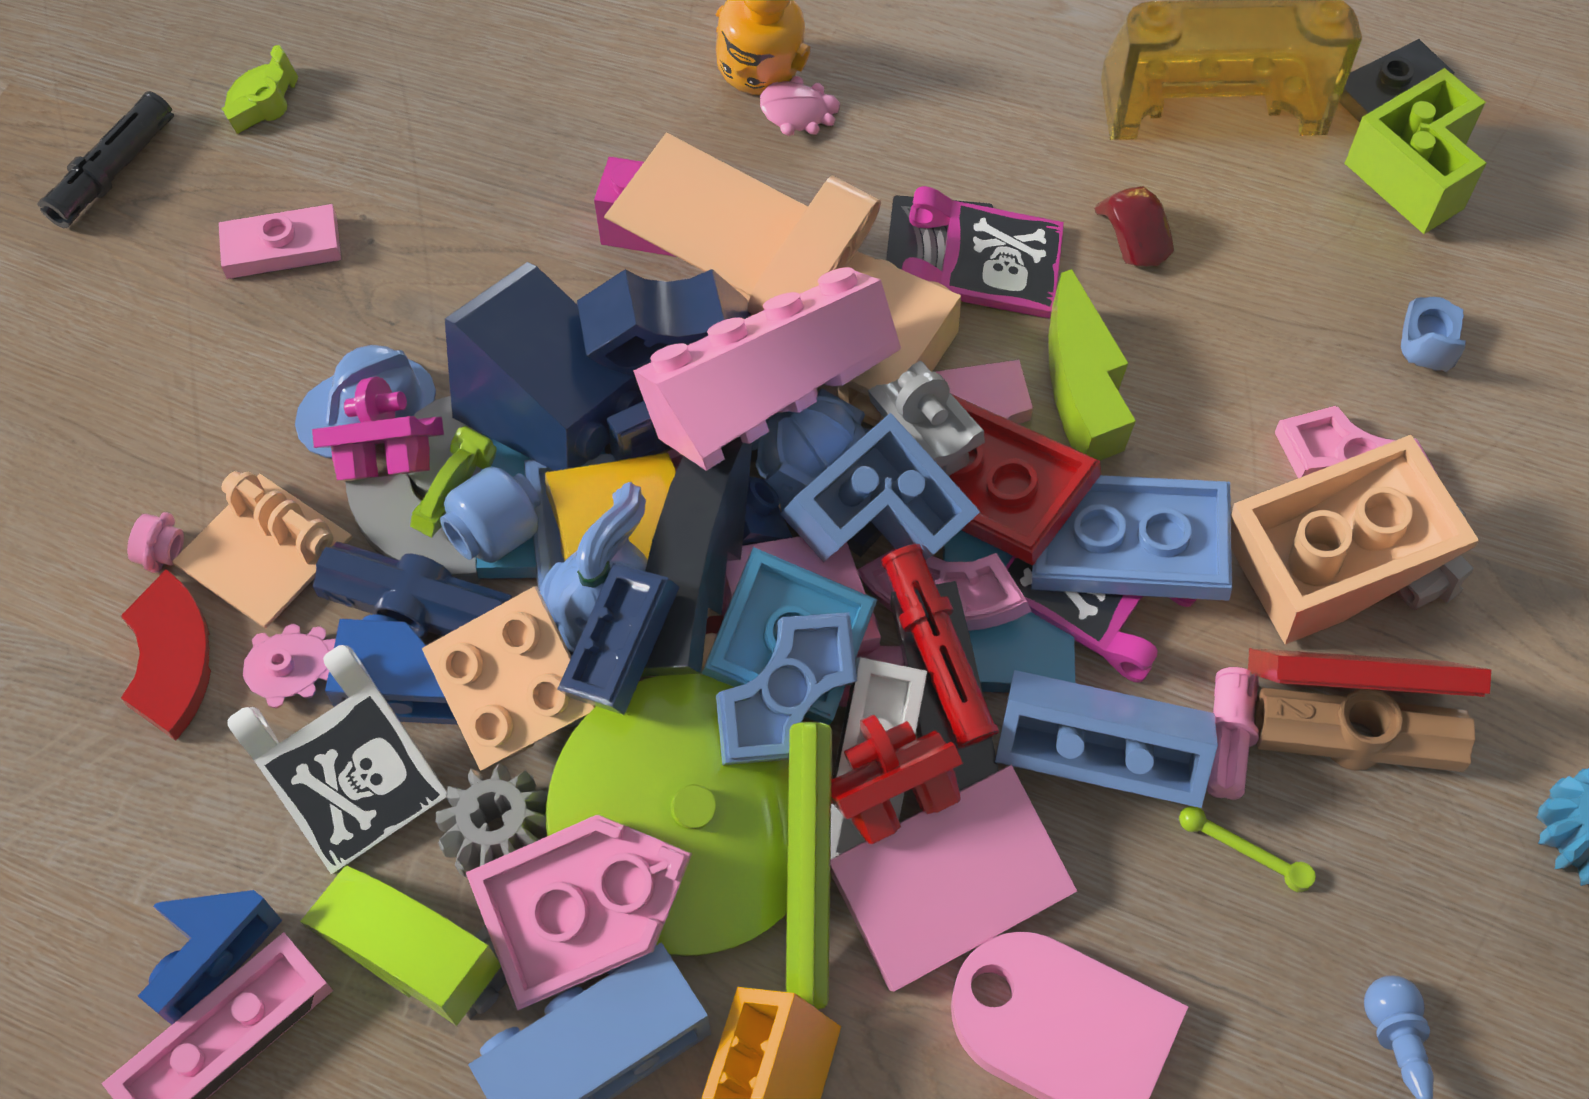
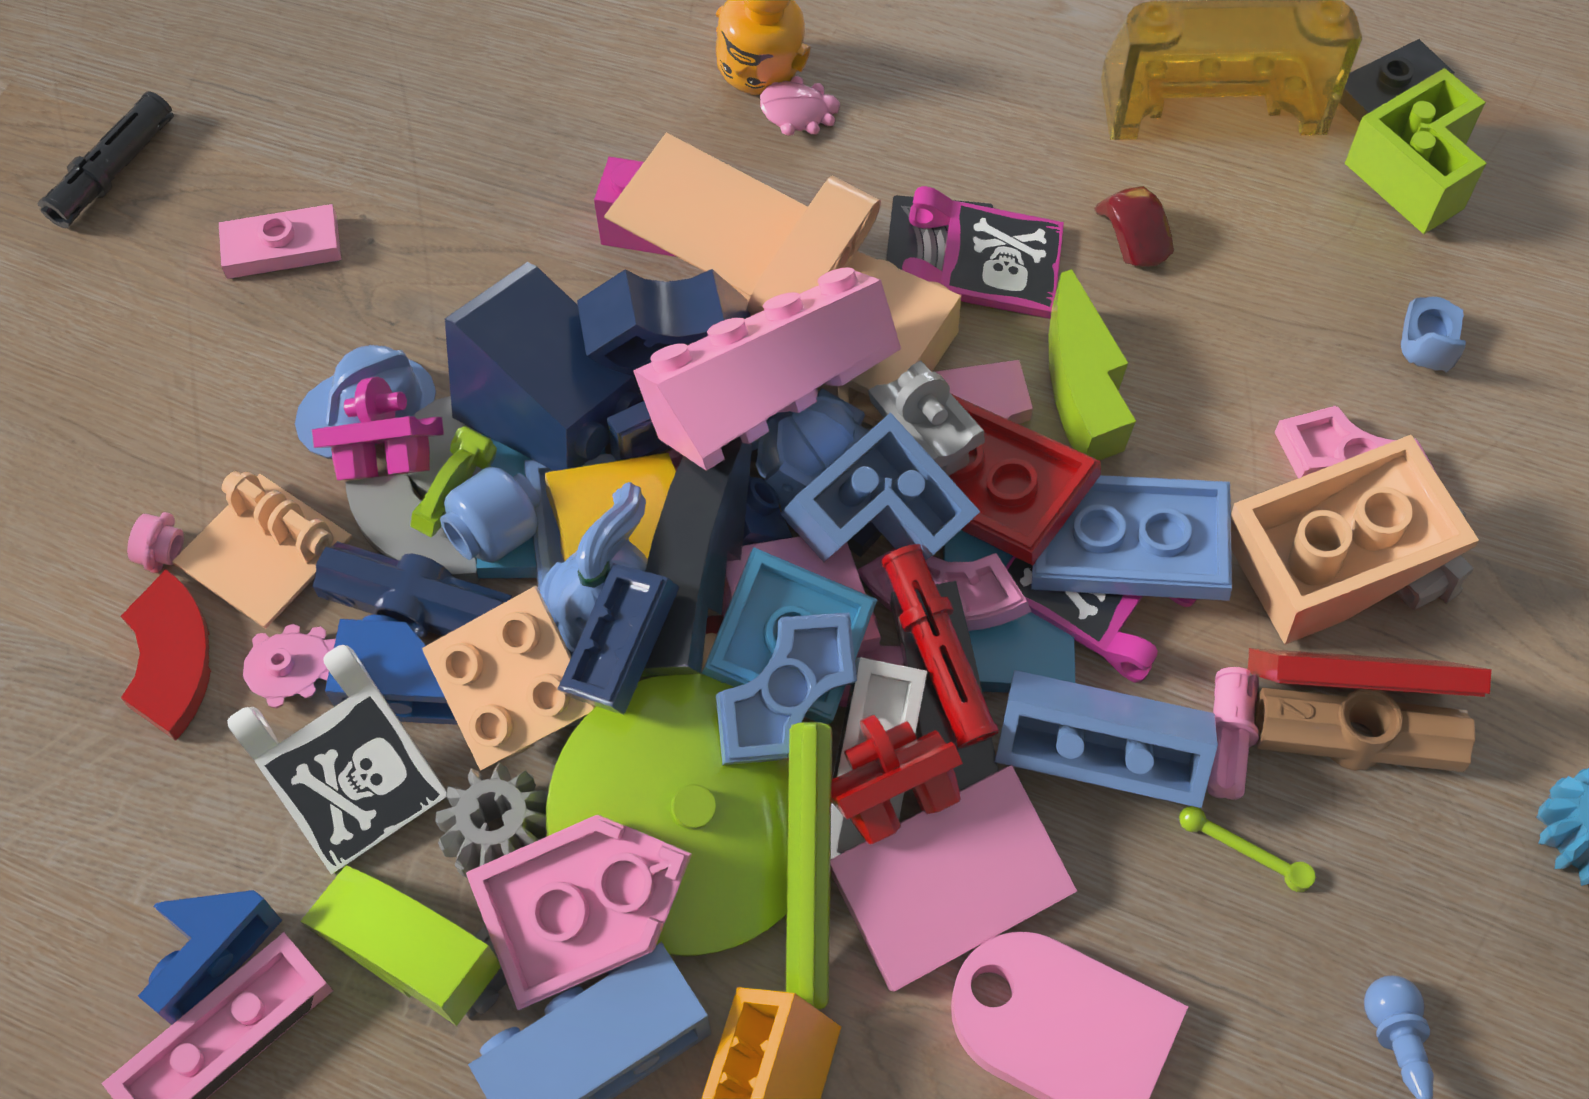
(260, 92): lime piece -> none

